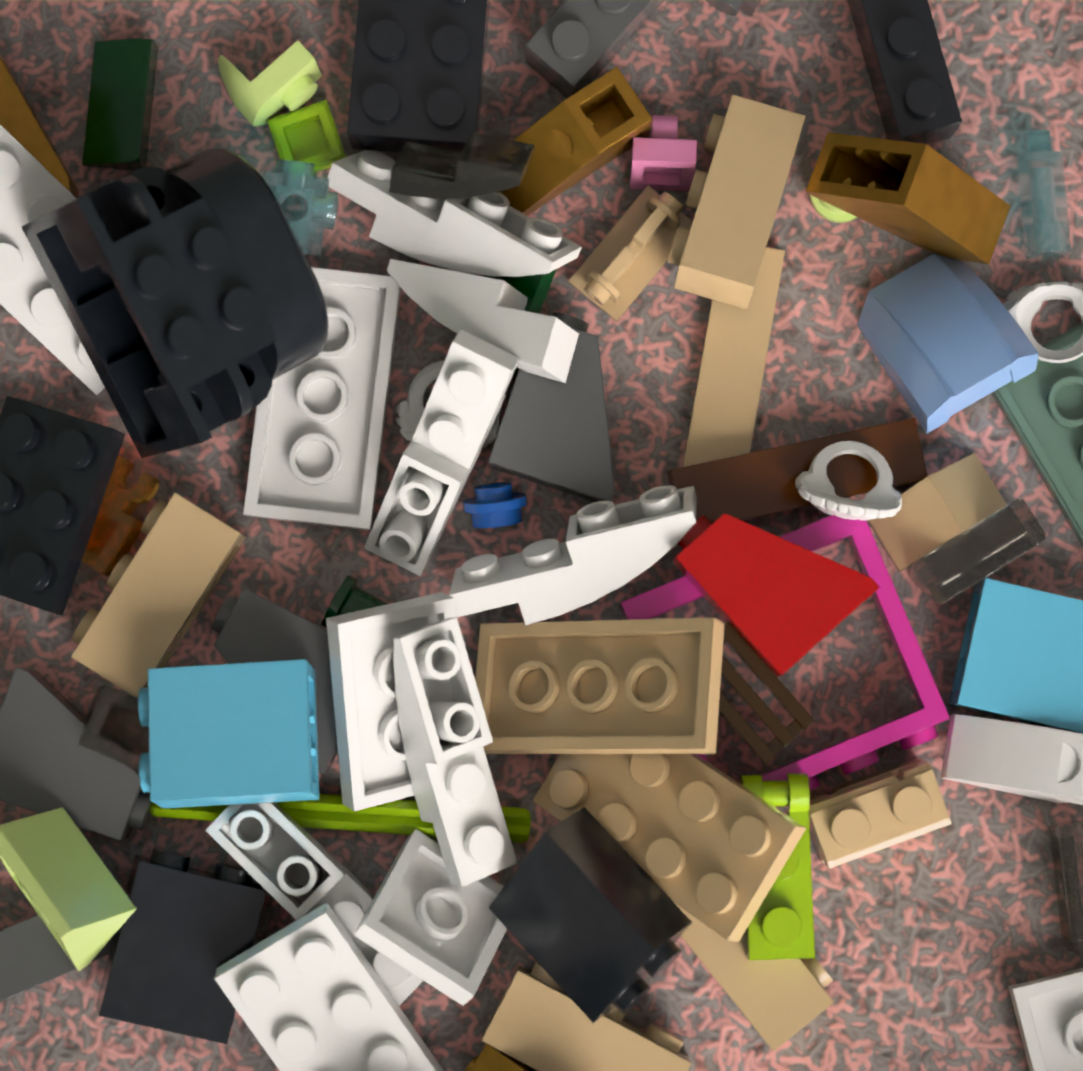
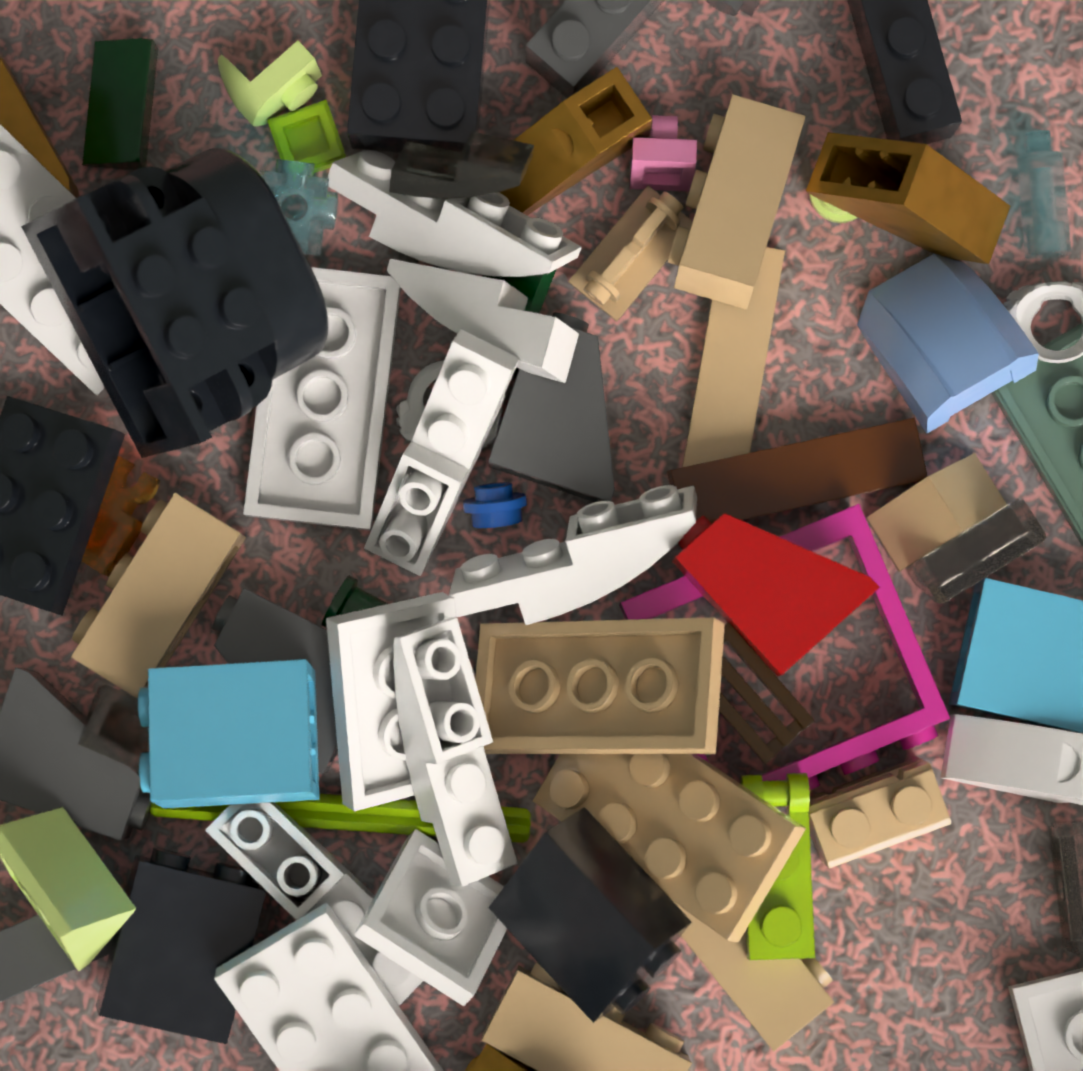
(817, 489): white piece -> none

